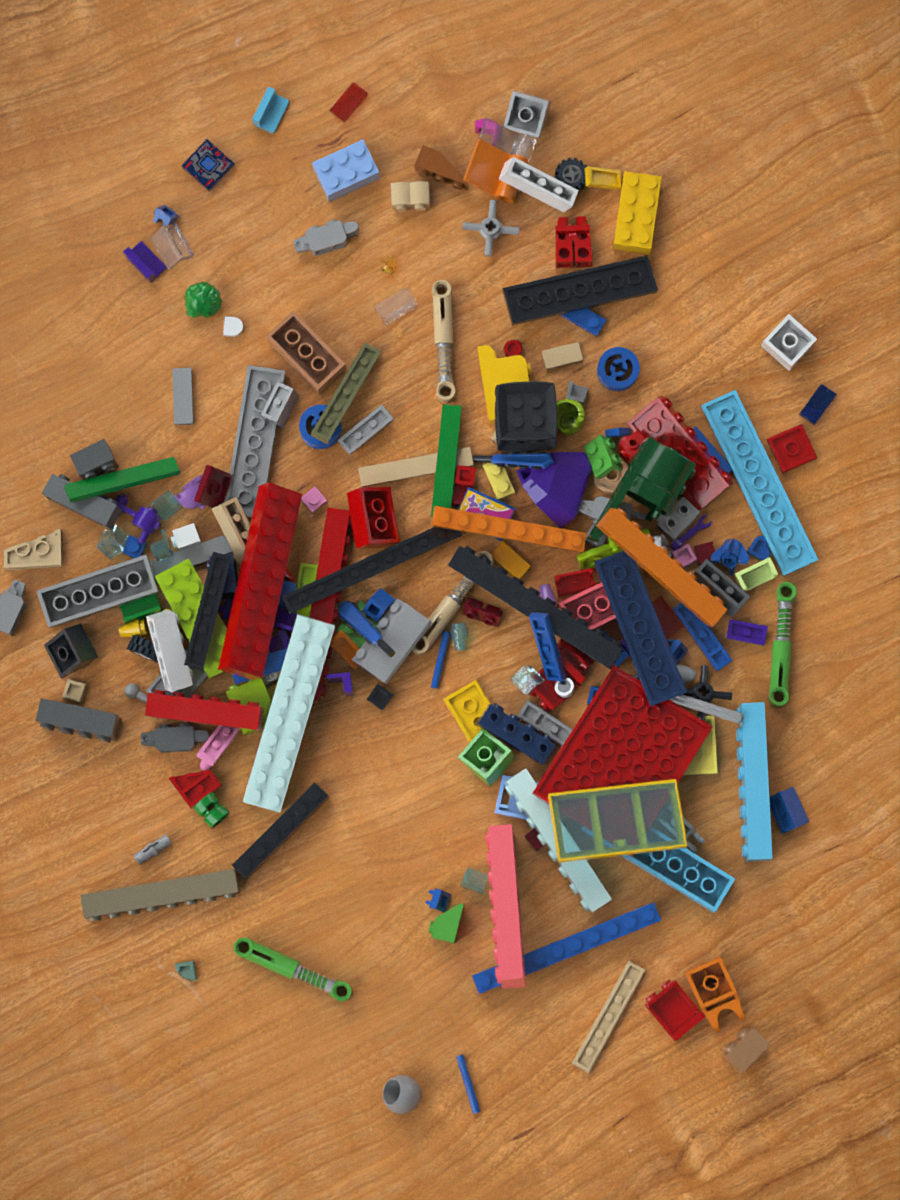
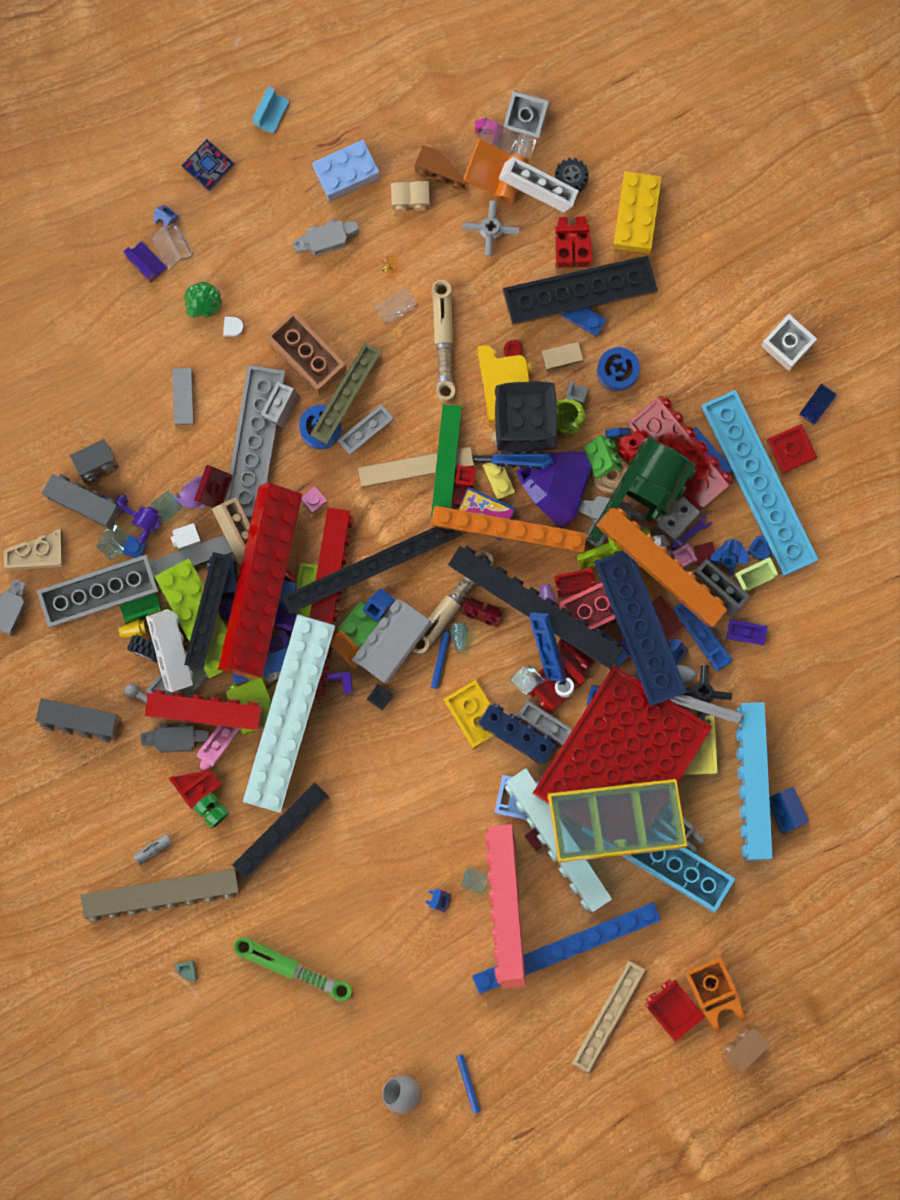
(70, 650): black slope -> none
(74, 690): tan tile -> none
(122, 479): green tile -> none
(162, 549): clear light blue panel -> none
(348, 102): clear red tile -> none
(357, 620): blue sword -> none
(373, 517): red brick -> none
(446, 925): bright green slope -> none
(486, 757): bright green slope -> none
(510, 560): light orange tile -> none
(602, 178): yellow tile -> none
(781, 647): bright green piece -> none

